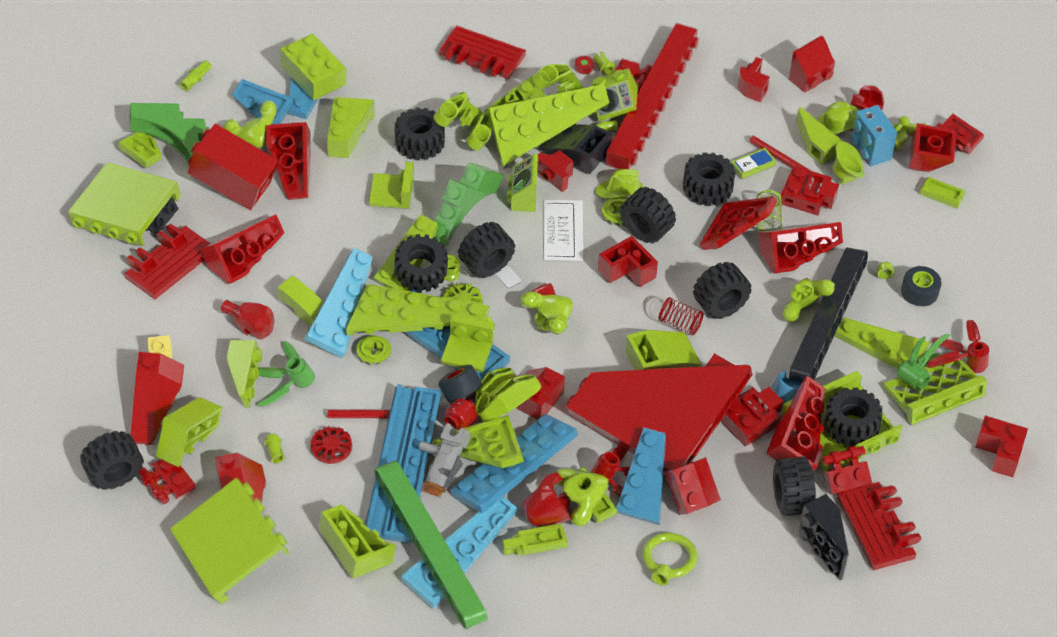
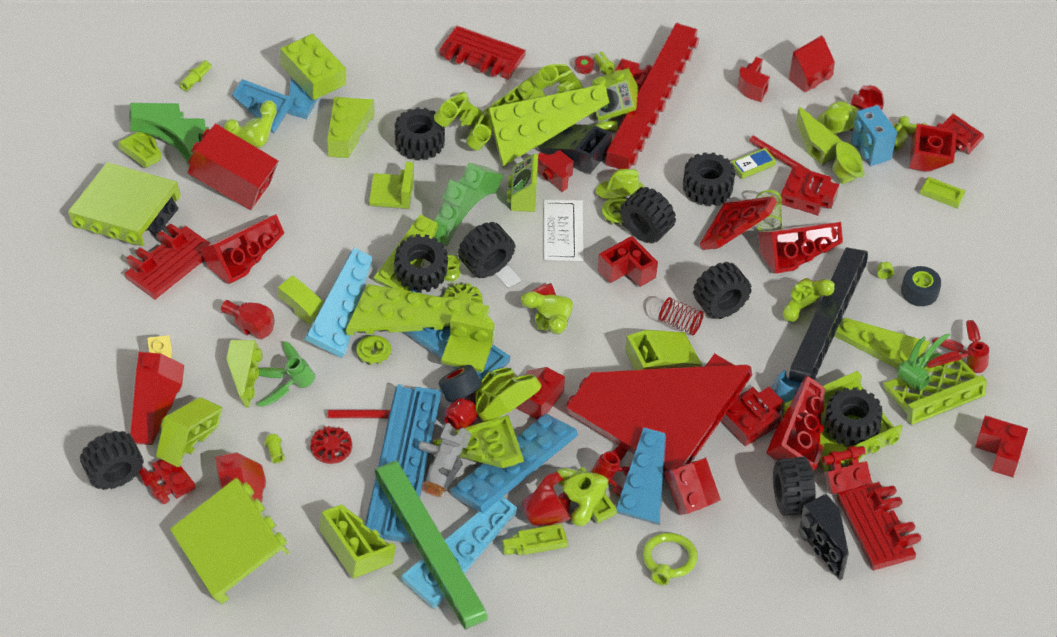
(292, 147): red wedge -> none

